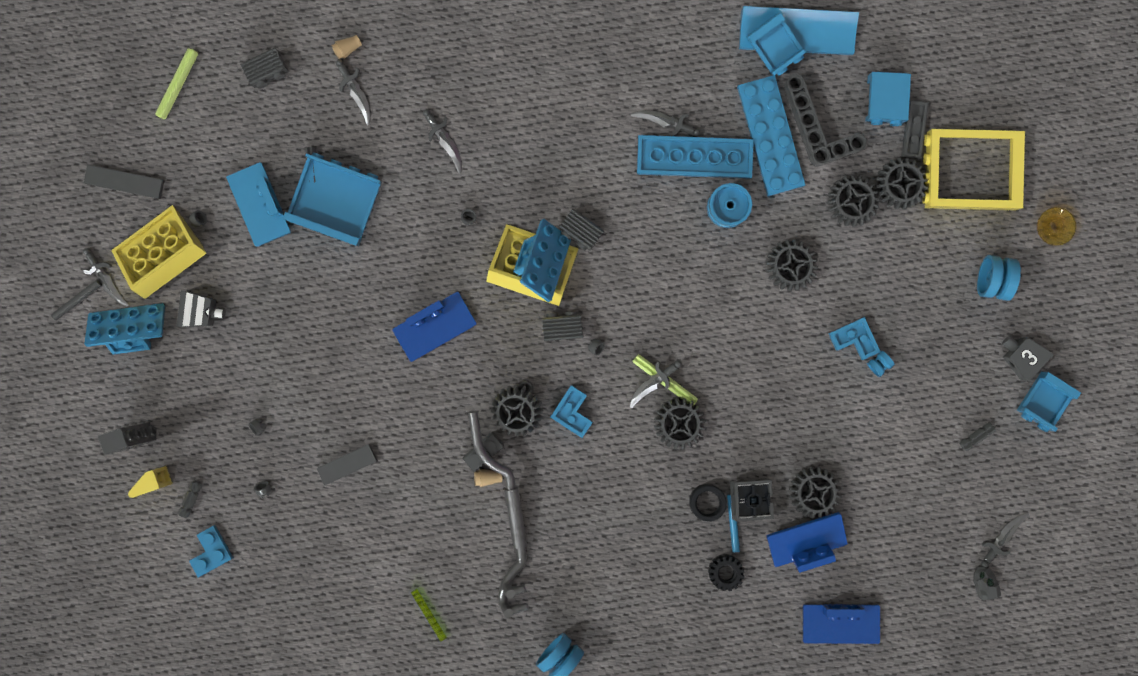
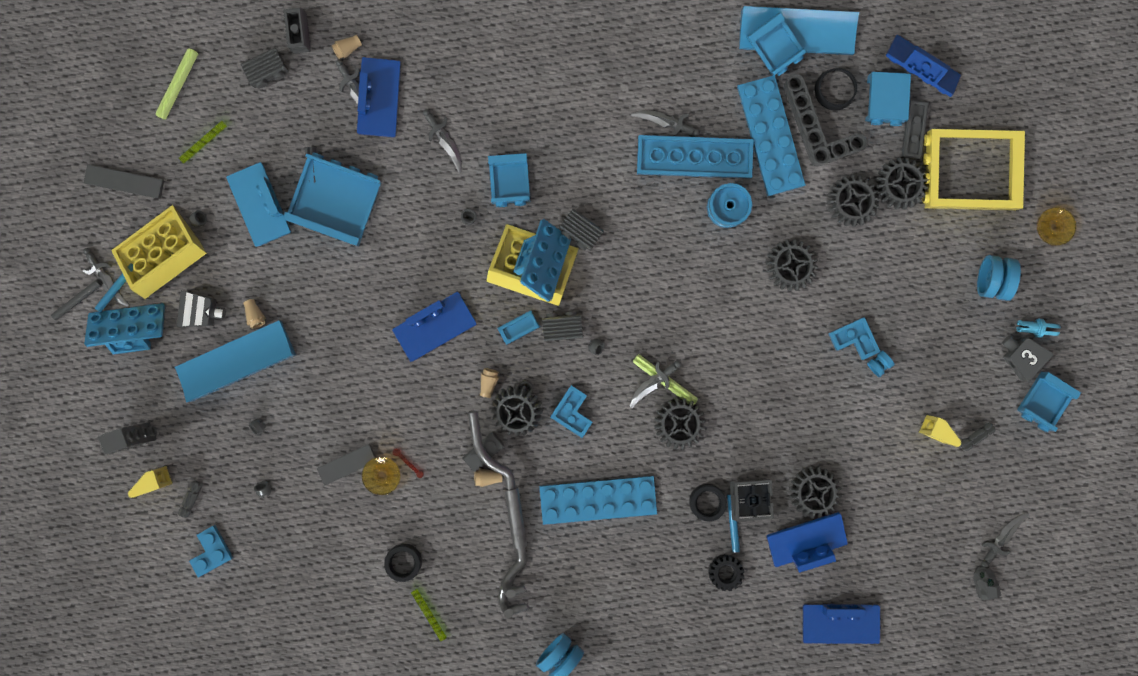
(112, 291): none -> dark azure bar
(202, 142): none -> clear neon green bar
(234, 361): none -> dark azure arch
(253, 314): none -> tan cone
(297, 30): none -> dark grey brick
(378, 97): none -> blue bracket
(379, 485): none -> clear yellow dish
(389, 567): none -> black tyre
(396, 452): none -> clear red hinge
(488, 382): none -> tan cone
(509, 179): none -> dark azure panel
(518, 327): none -> dark azure tile
(598, 500): none -> dark azure plate
(826, 104): none -> black tyre
(923, 65): none -> blue bracket
(939, 430): none -> light yellow tile
(1038, 328): none -> medium azure arm

